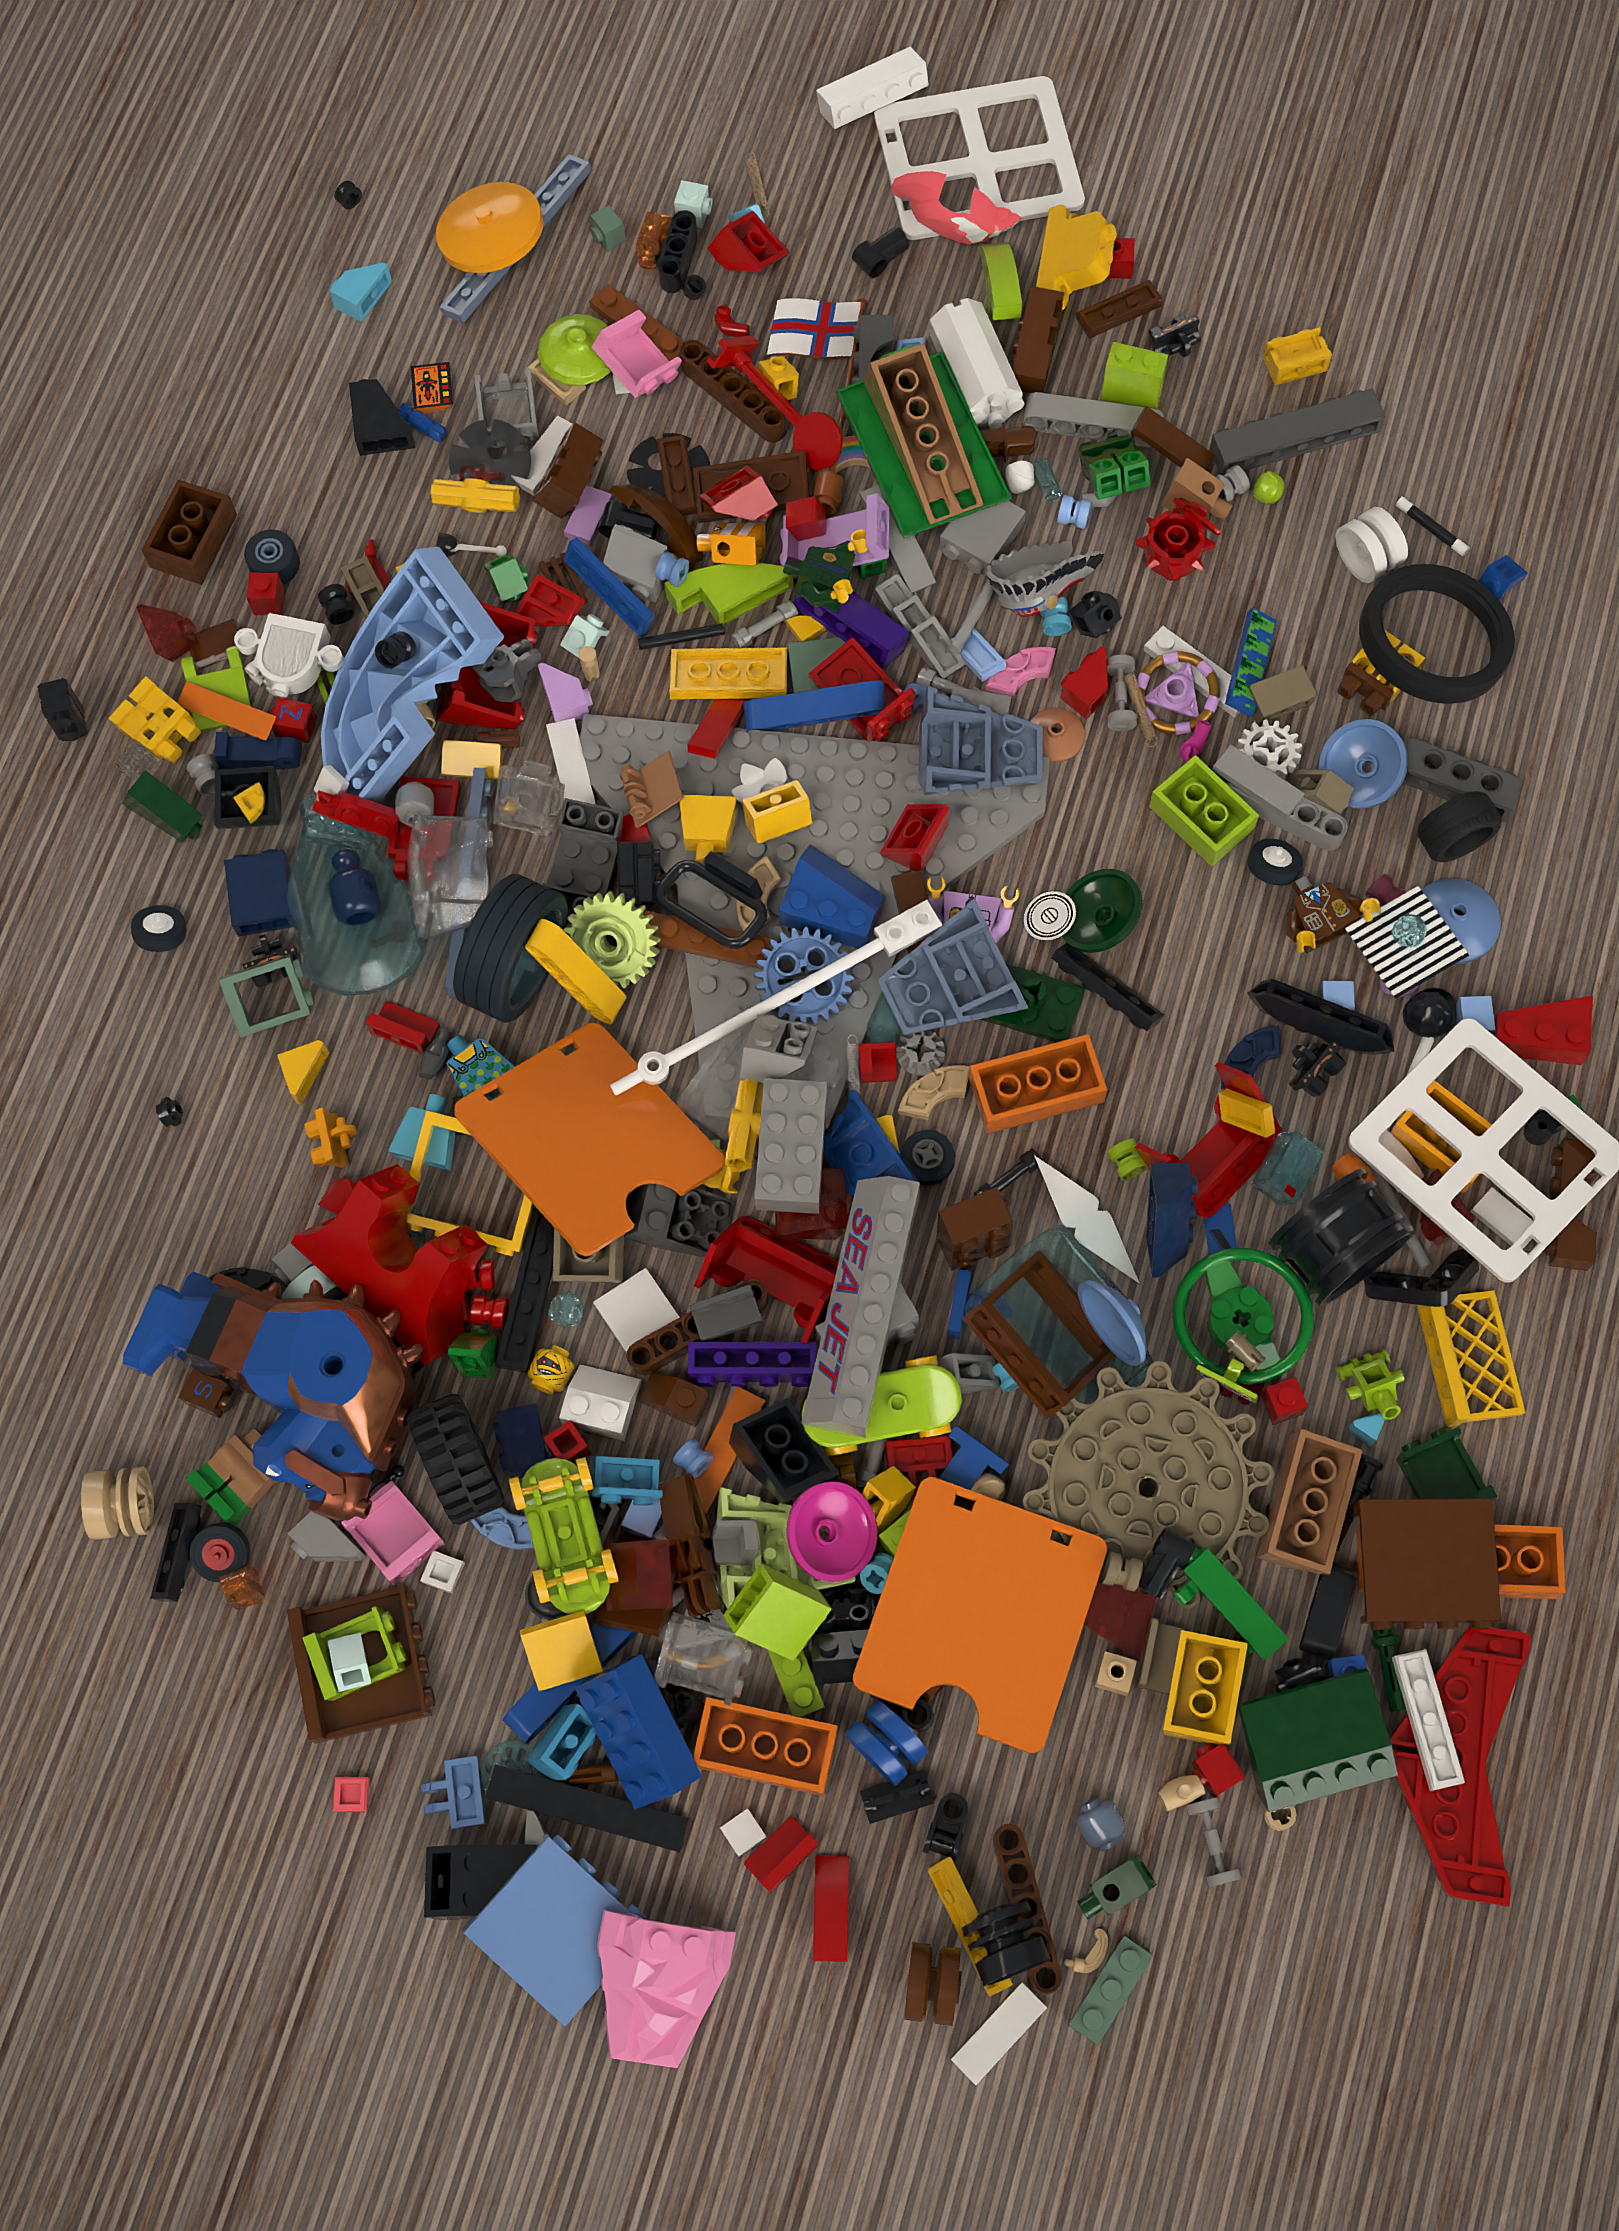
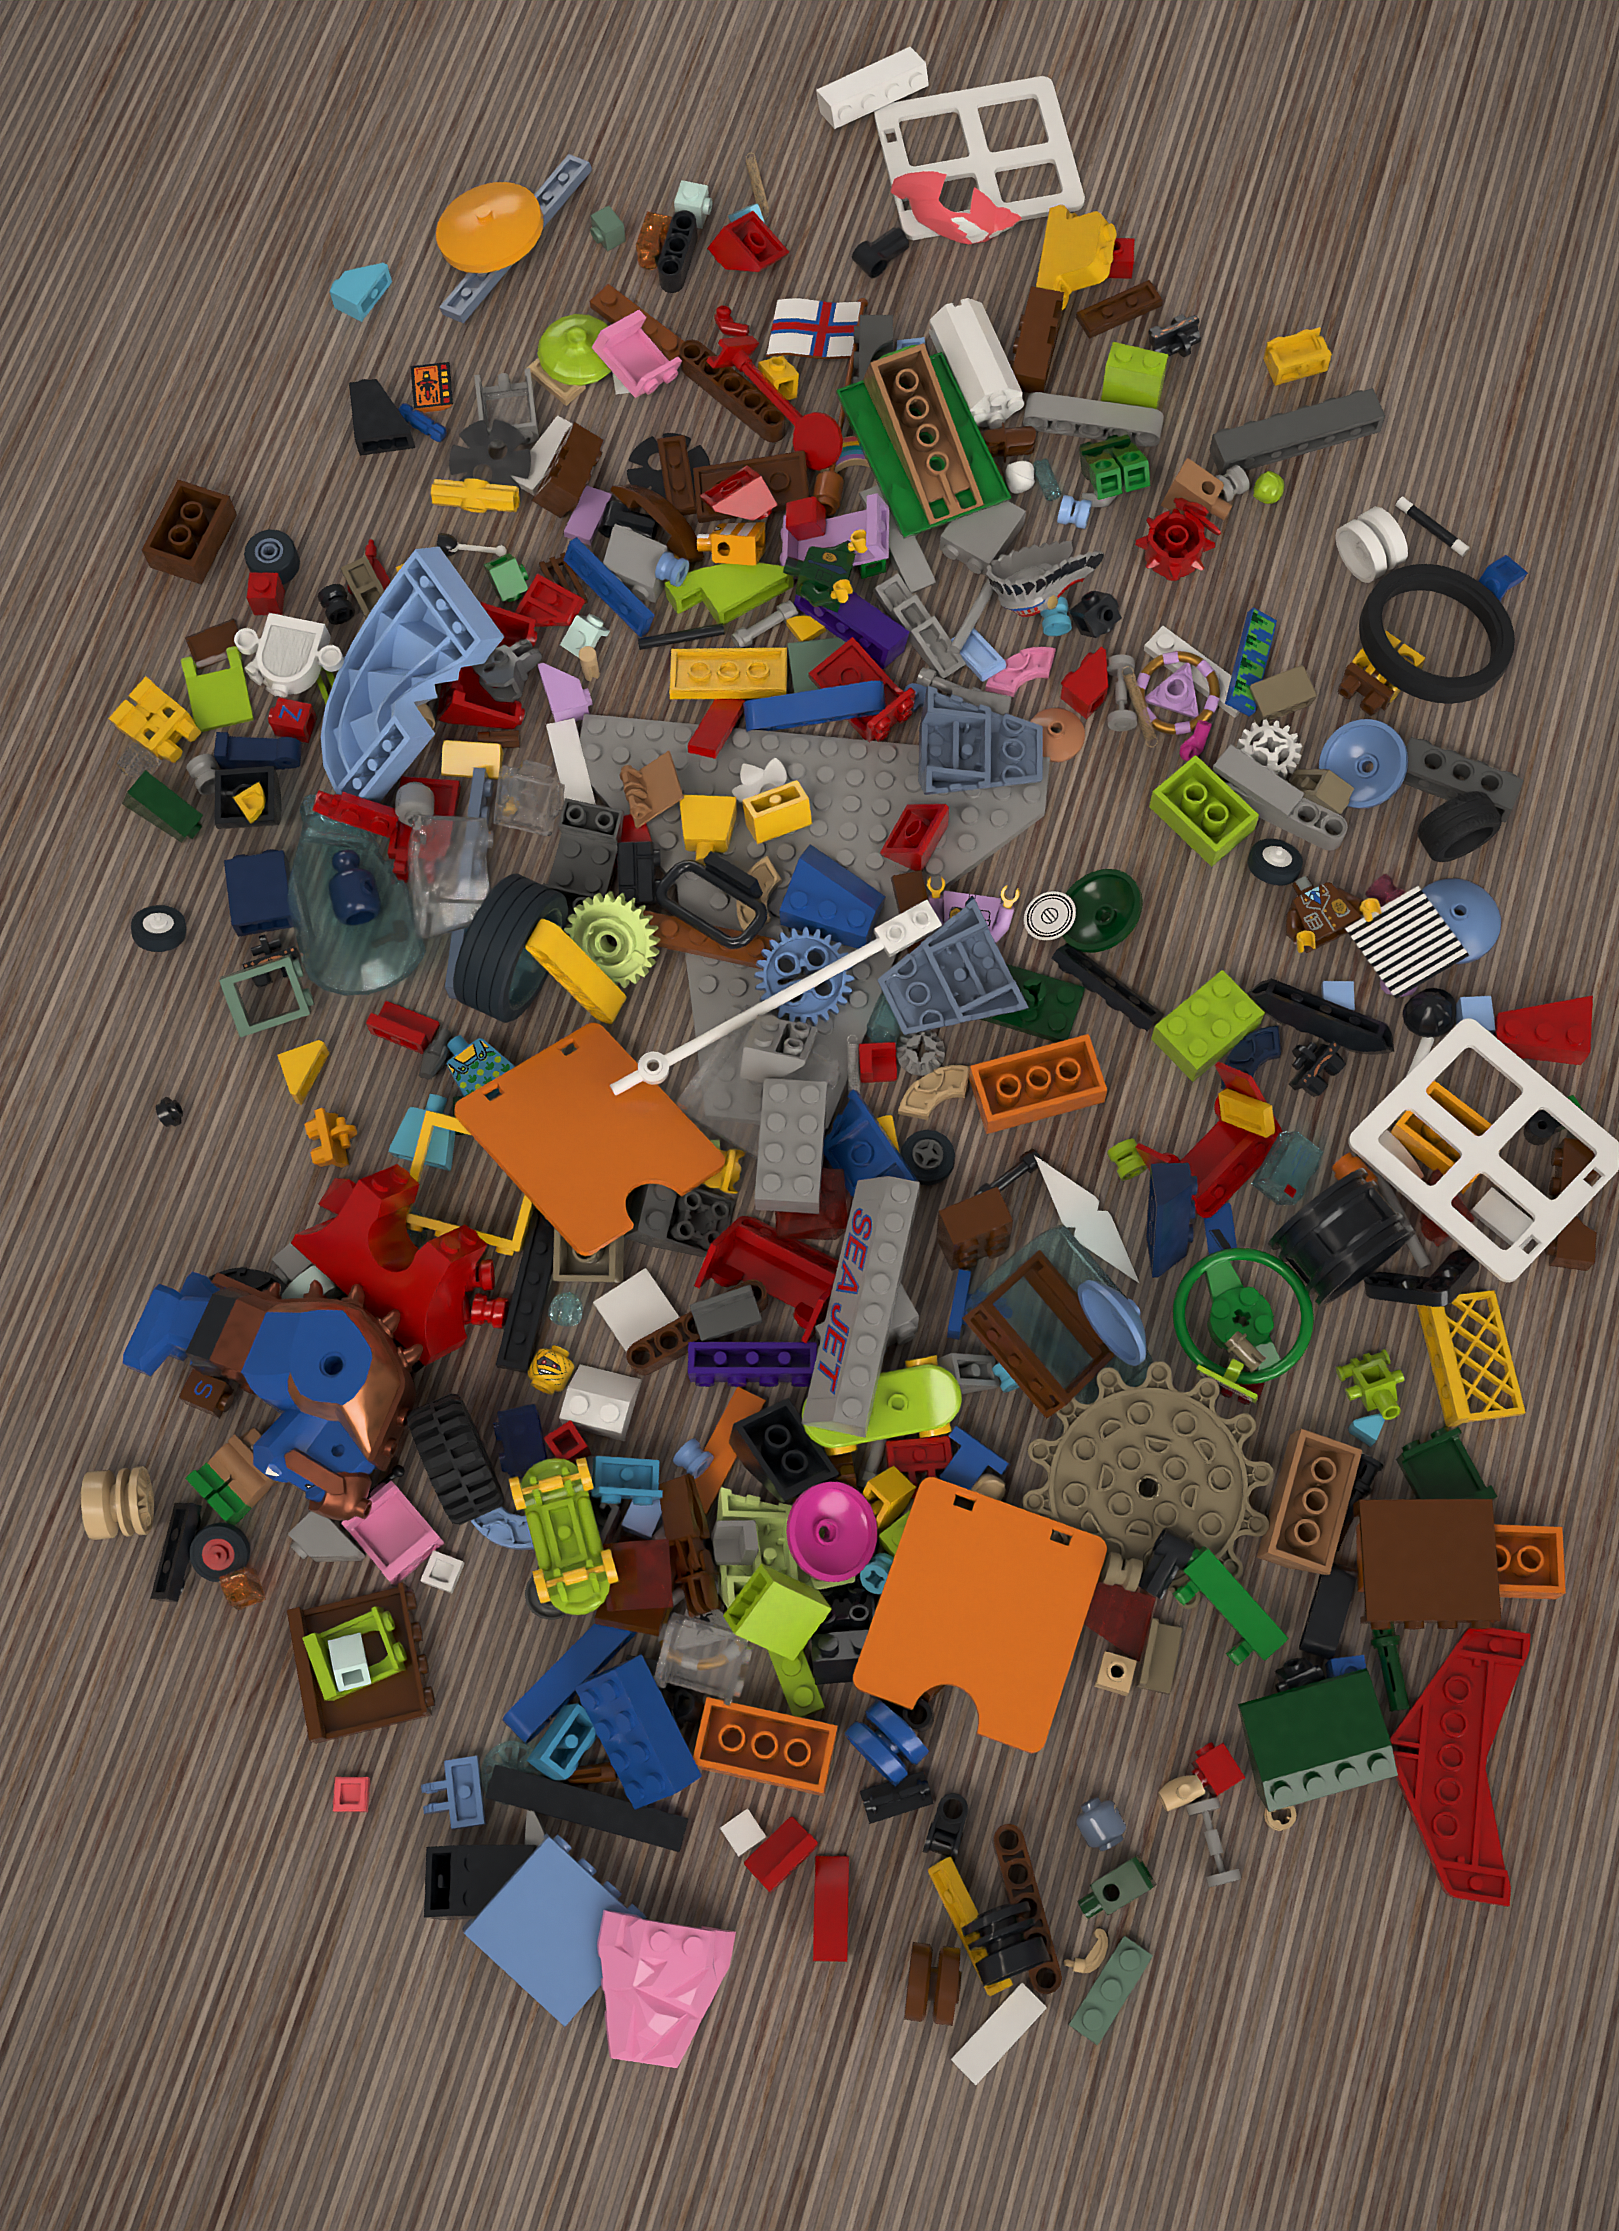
(62, 709): black brick -> none
(168, 632): clear red slope -> none
(226, 711): orange sticker -> none
(331, 781): white tile -> none
(348, 194): black bush -> none
(395, 649): black wheel -> none
(474, 1354): green slope -> none
(479, 474): clear red hand -> none
(561, 1650): yellow tile -> none
(675, 1398): reddish brown slope -> none
(696, 285): black hinge -> none
(744, 1125): yellow piece -> none
(1001, 281): lime slope -> none
(1170, 440): reddish brown tile -> none
(1205, 1688): yellow slope -> none
(1207, 1025): none -> lime brick
(1284, 1401): red brick -> none
(1409, 930): clear light blue piece -> none
(1428, 1720): white tile -> none

